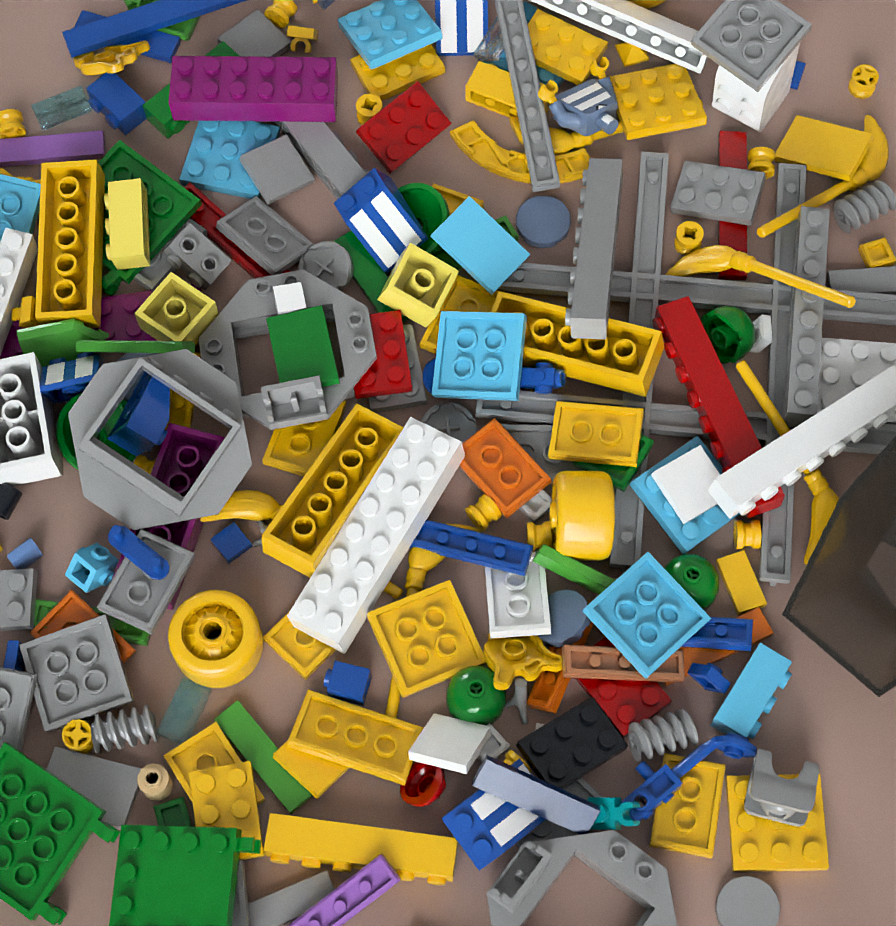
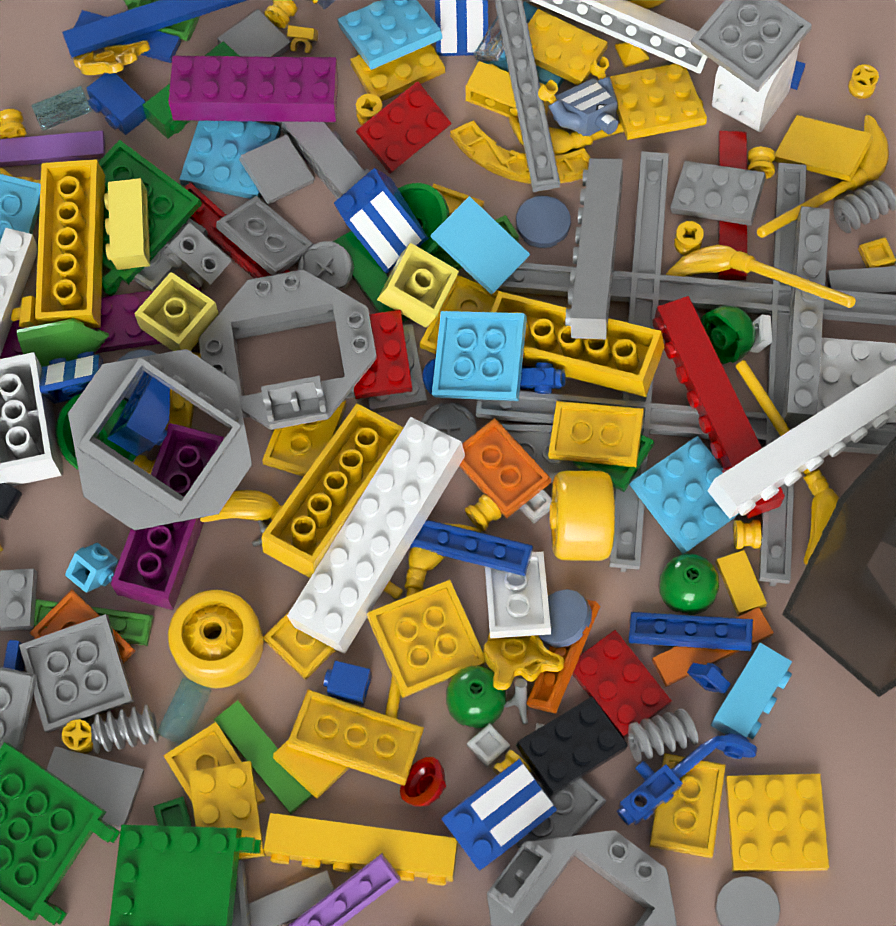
(24, 554): medium blue tile -> none
(127, 346): bright green tile -> none
(138, 552): blue piece -> none
(139, 598): light grey tile -> none
(158, 790): tan brick -> none
(231, 542): blue tile -> none
(289, 298): white tile -> none
(303, 346): green tile -> none
(449, 743): white tile -> none
(535, 795): tile -> none
(539, 534): yellow wheel -> none
(572, 569): bright green tile -> none
(609, 663): nougat tile -> none
(613, 813): teal plate -> none
(646, 615): medium azure plate -> none
(687, 482): white tile -> none
(780, 798): light grey piece -> none

